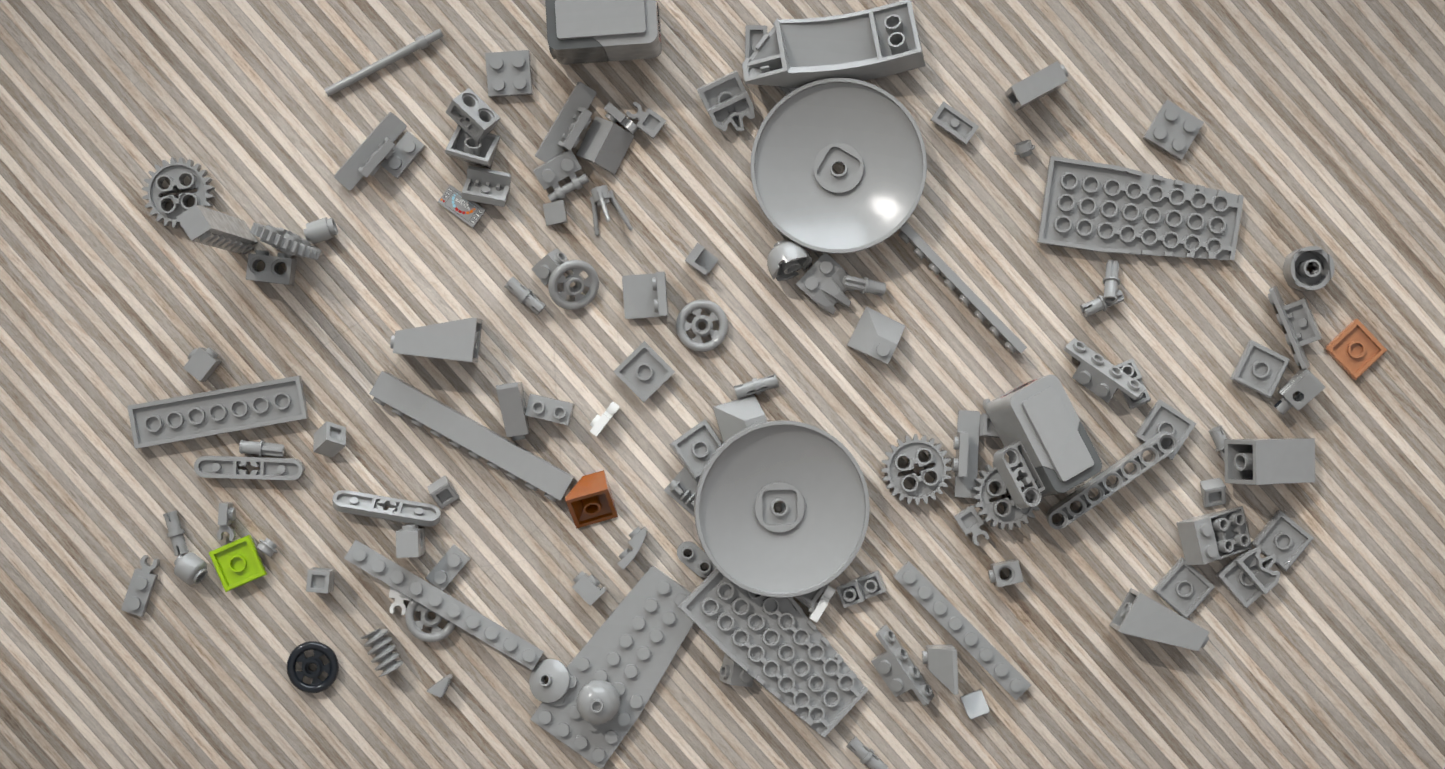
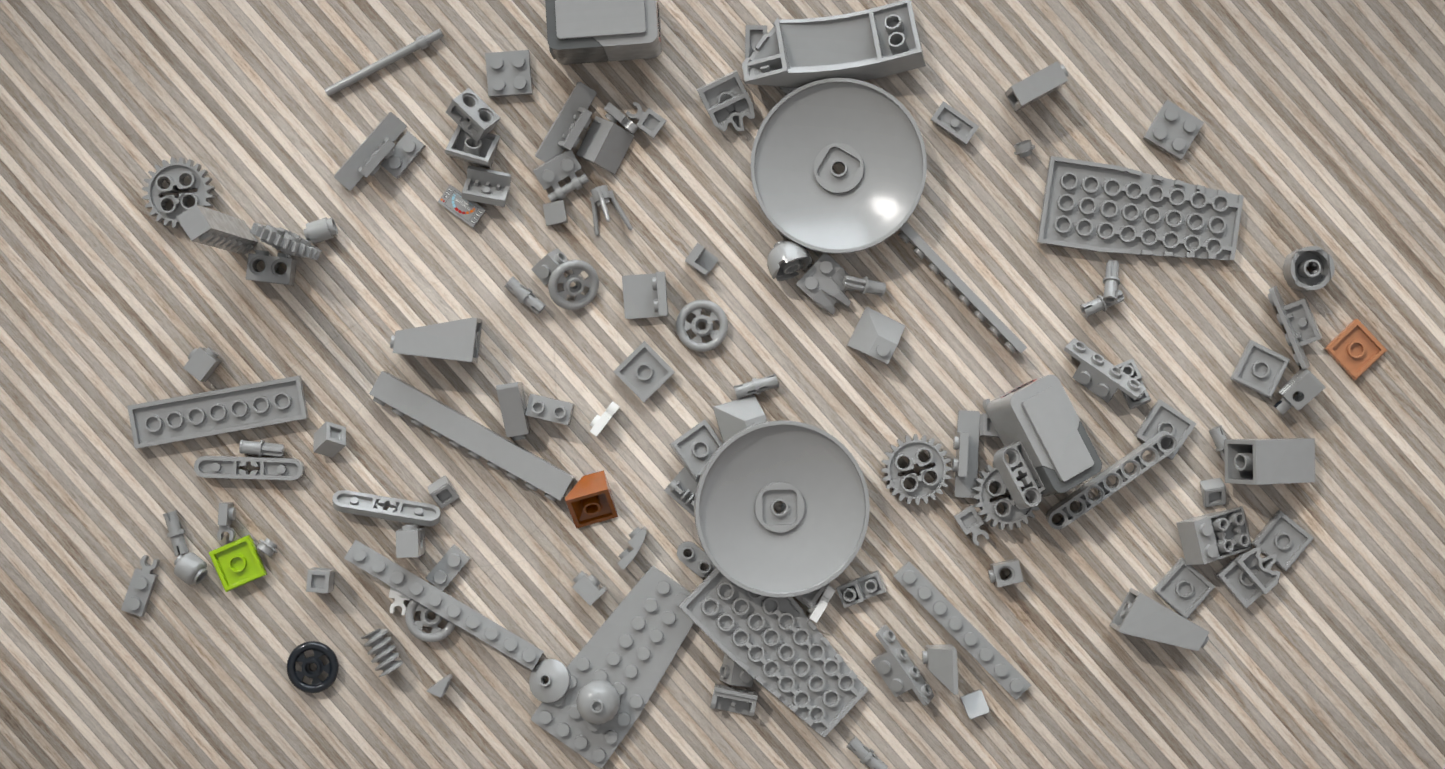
(734, 700): none -> light grey hinge

